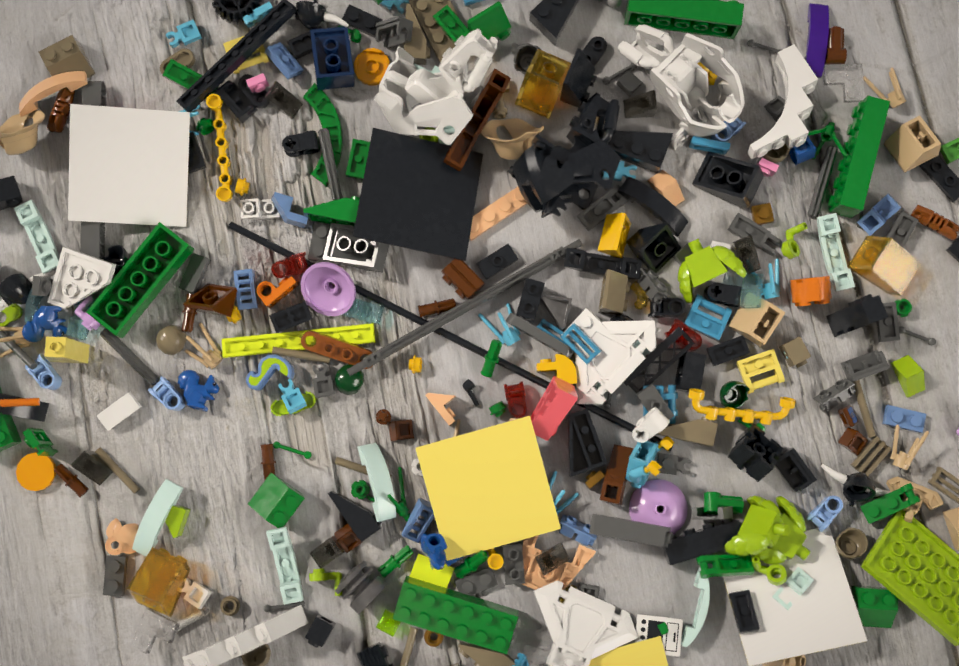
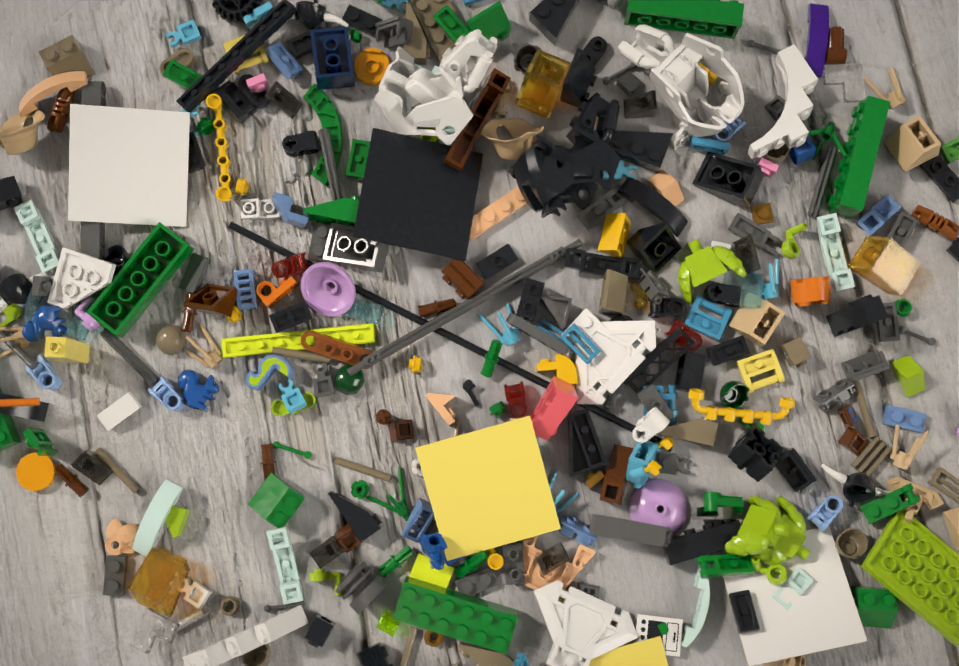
(379, 480): light aqua slope -> none

